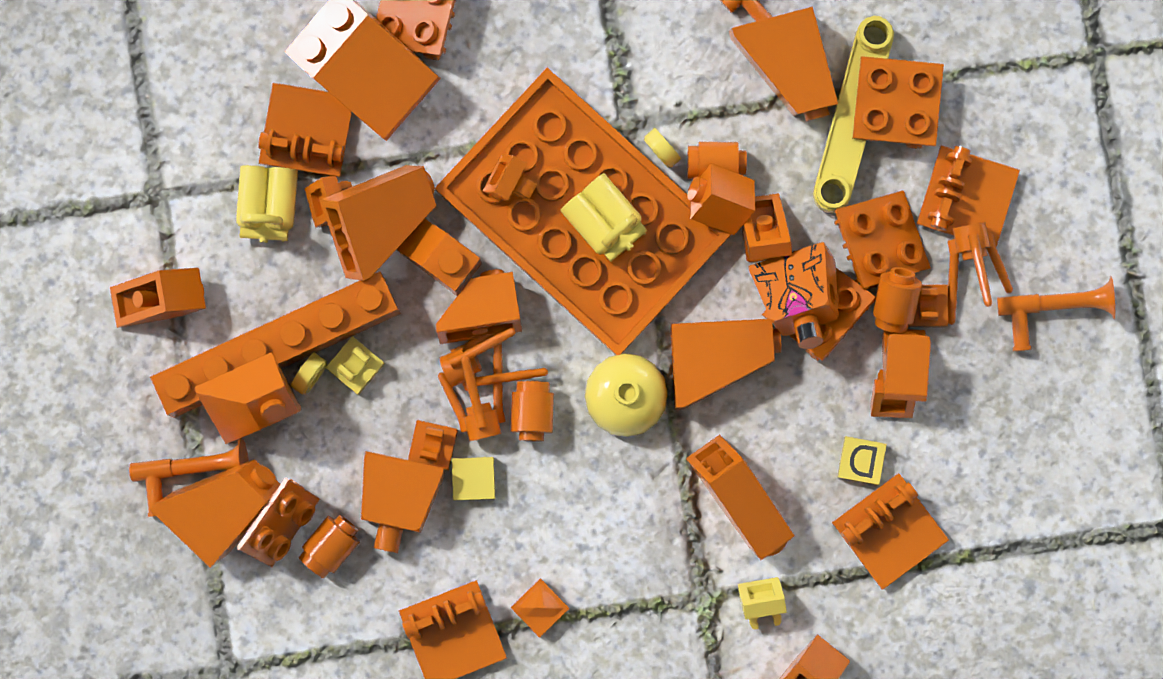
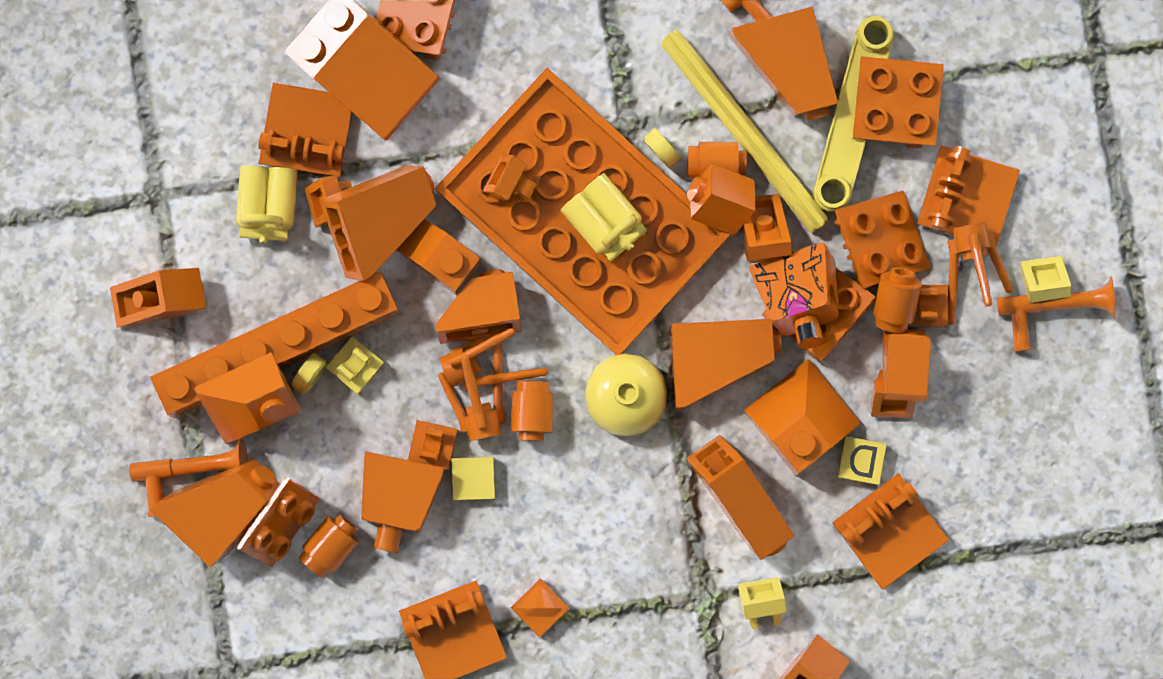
(744, 131): none -> light yellow axle
(802, 417): none -> orange slope
(1045, 279): none -> light yellow tile

